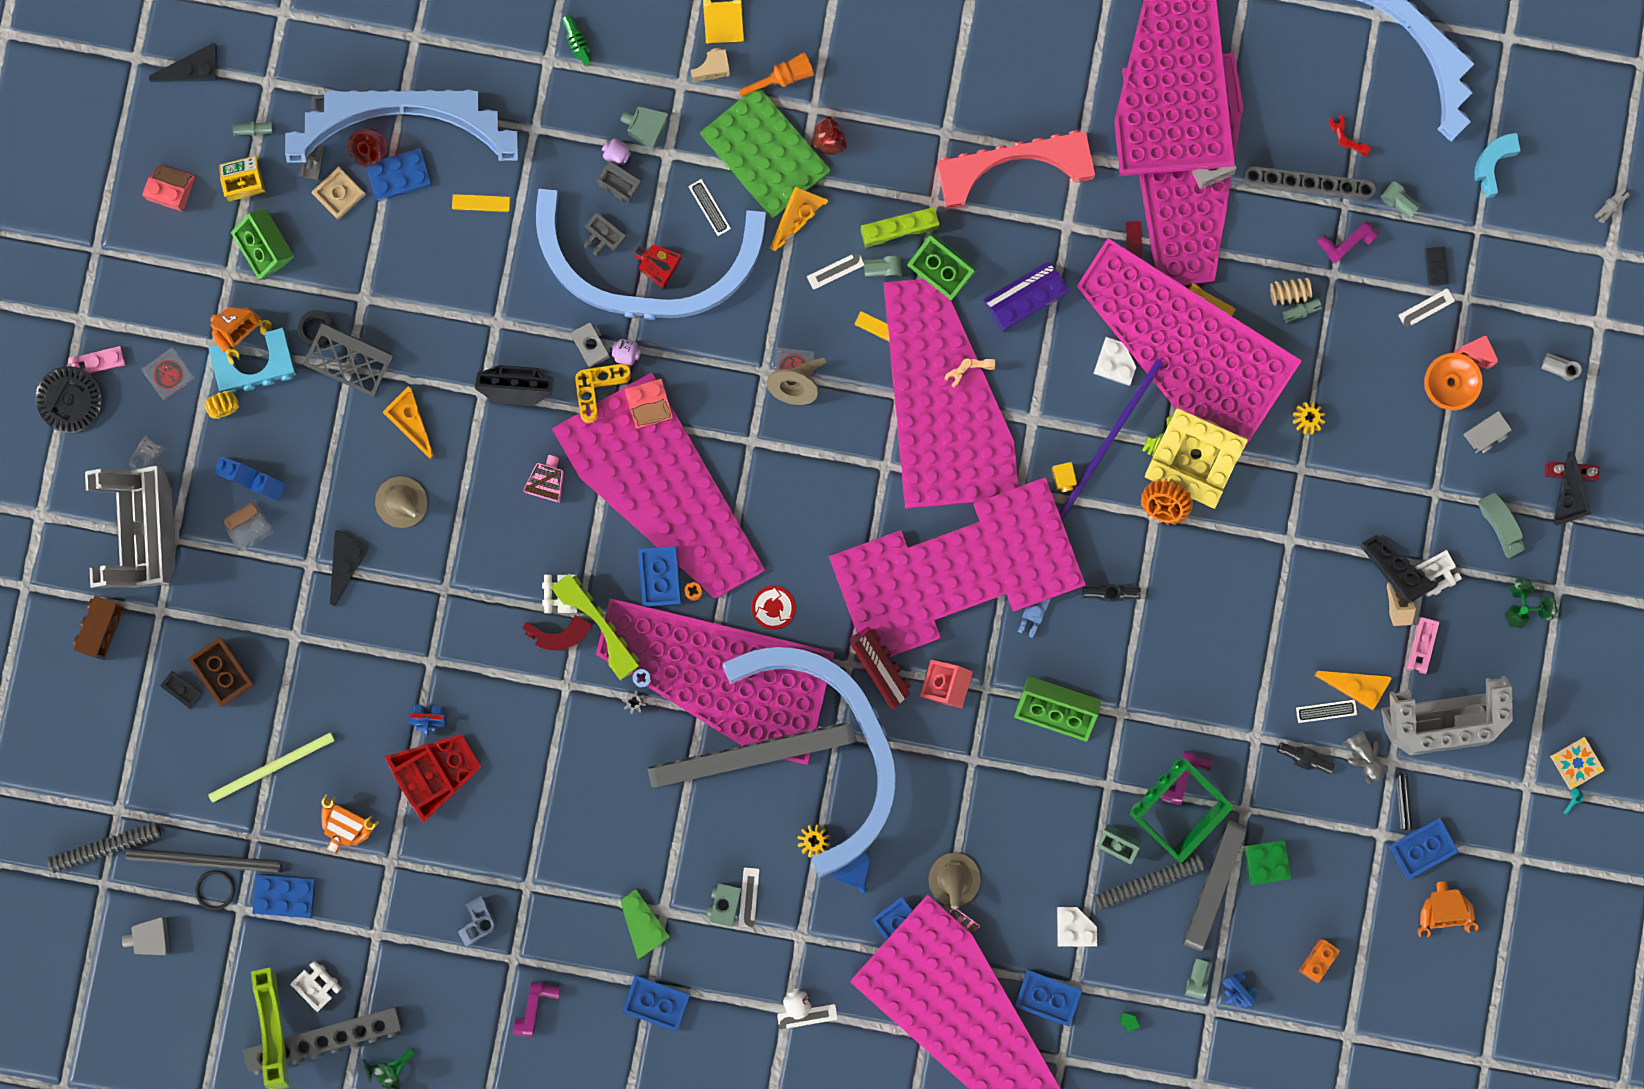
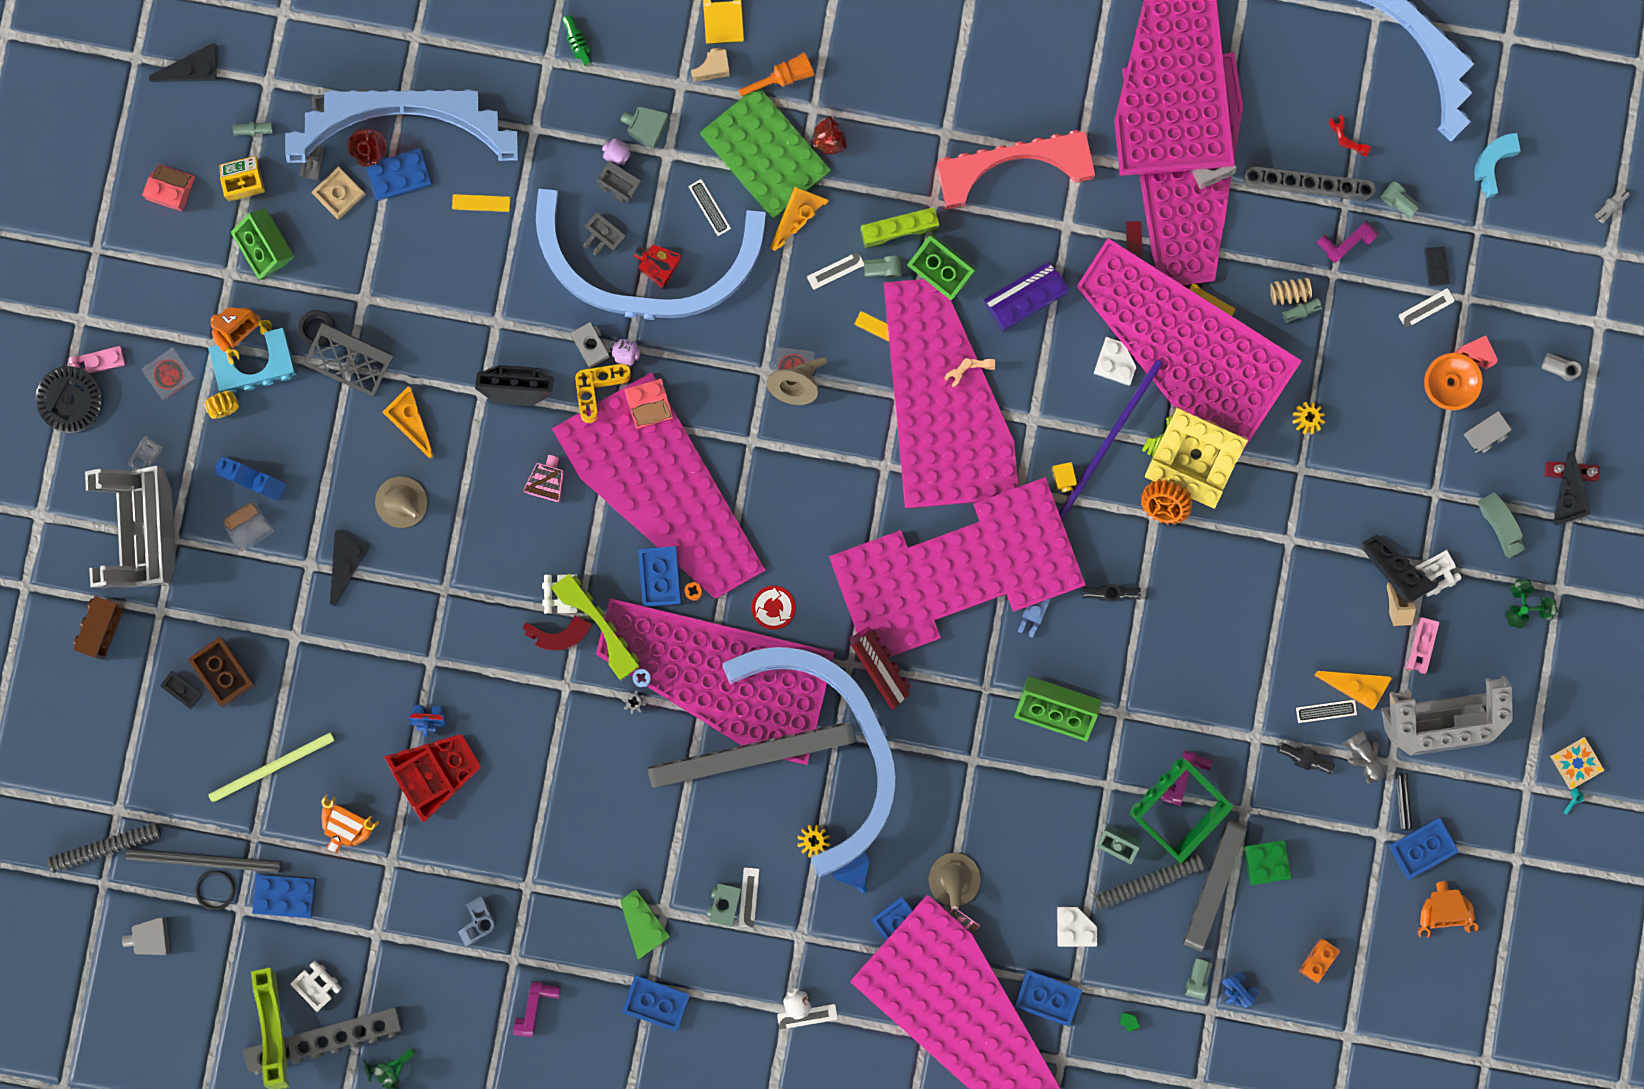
(946, 683): coral slope -> none

